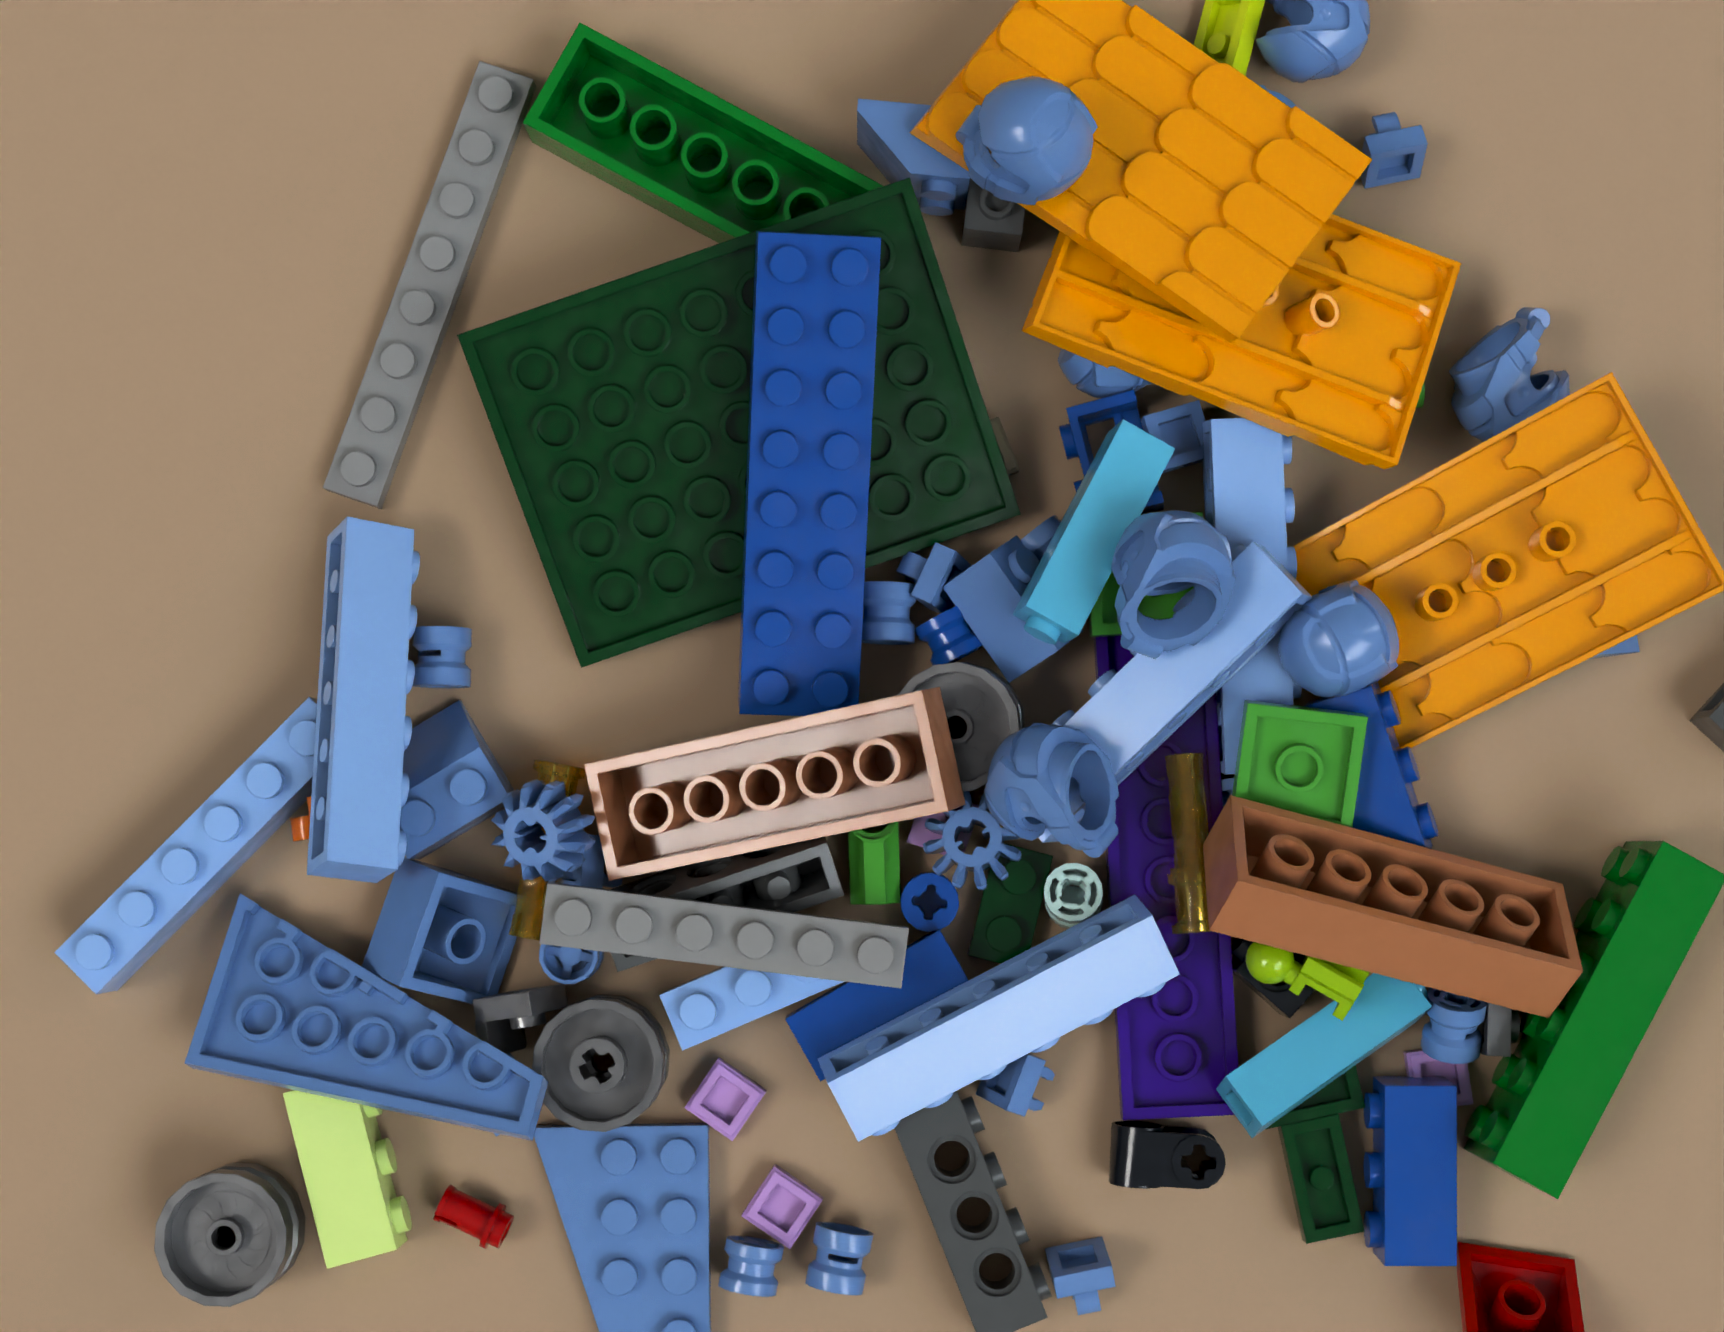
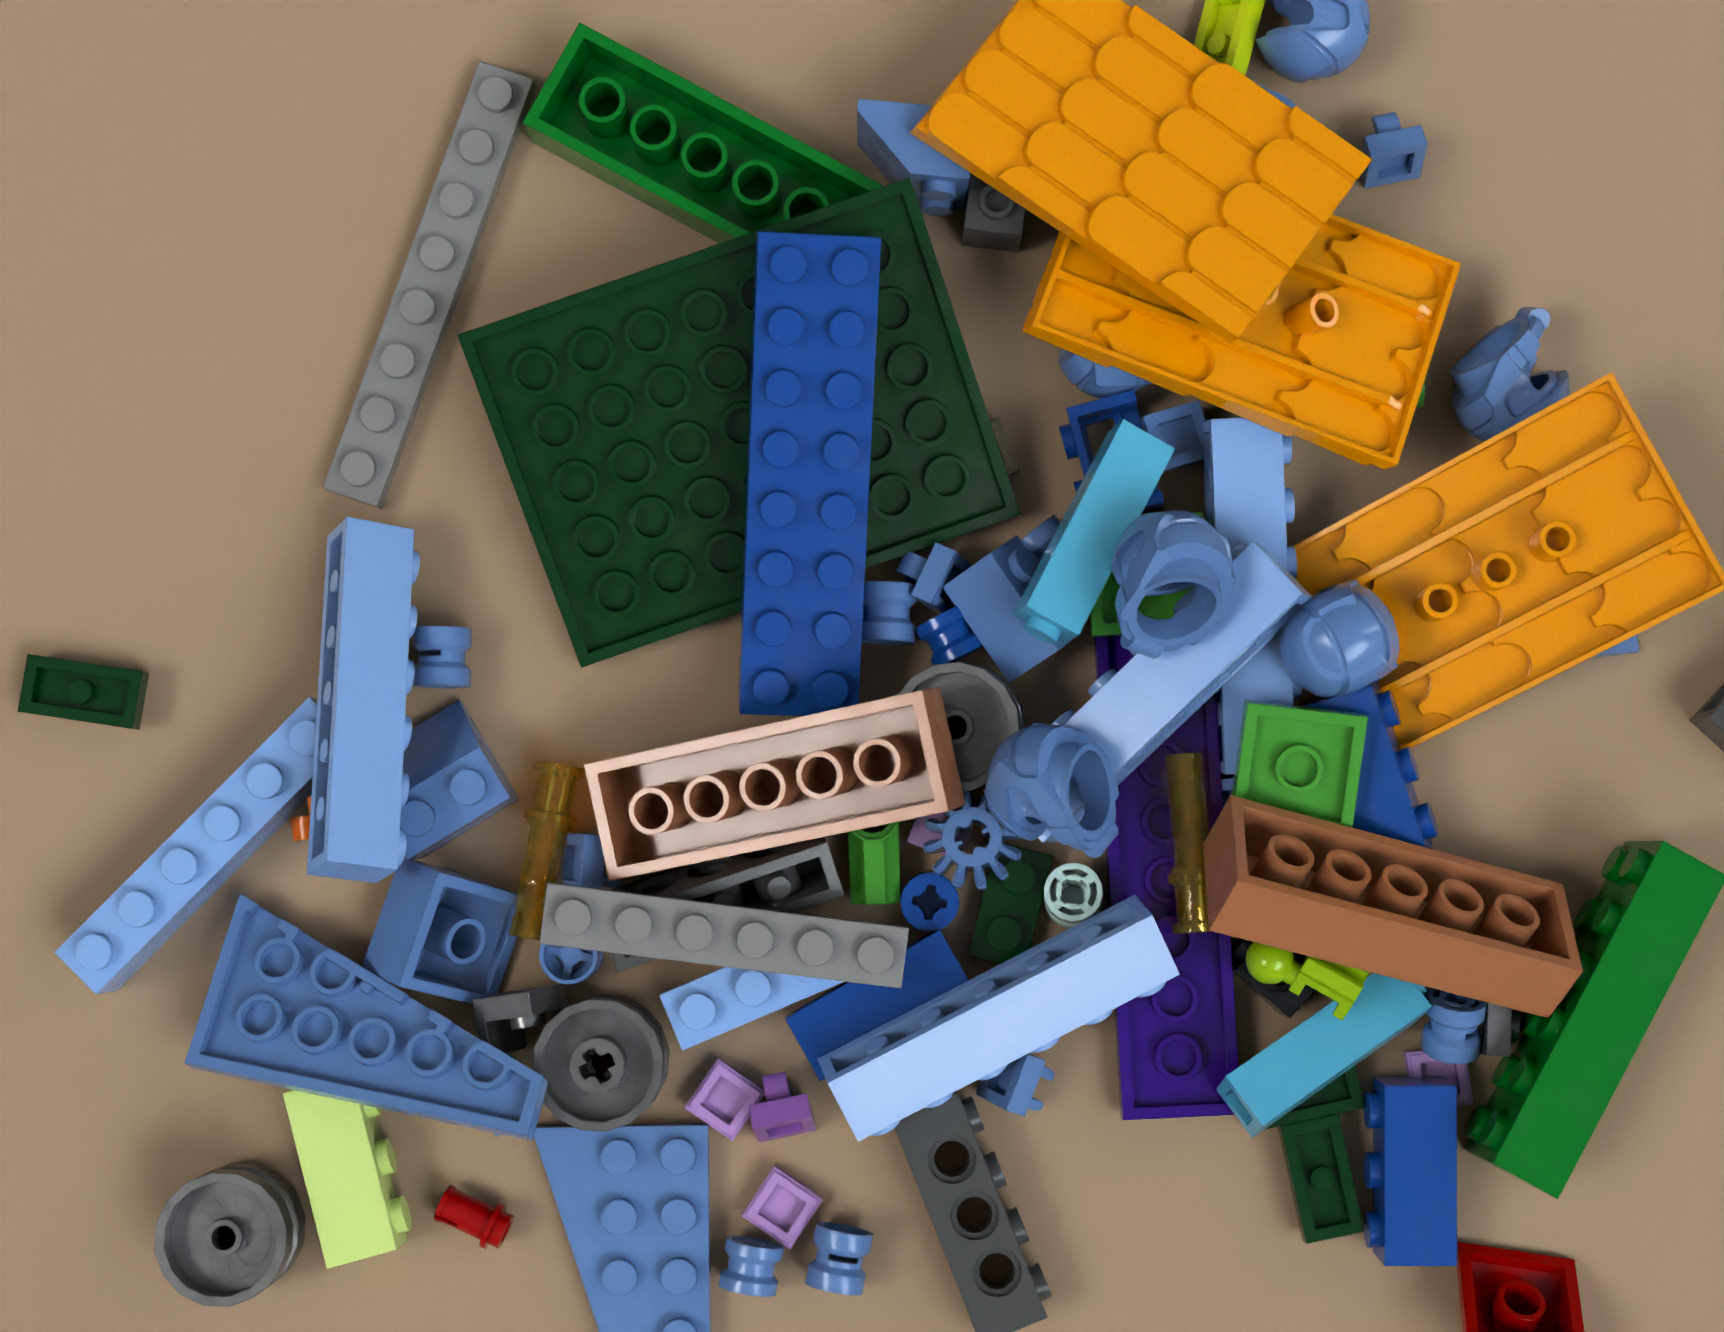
(83, 692): none -> dark green plate
(523, 836): medium blue gear -> none
(782, 1113): none -> medium lavender tile
(1035, 136): medium blue helmet -> none
(1080, 1271): medium blue tile -> none
(1151, 1155): black piece -> none

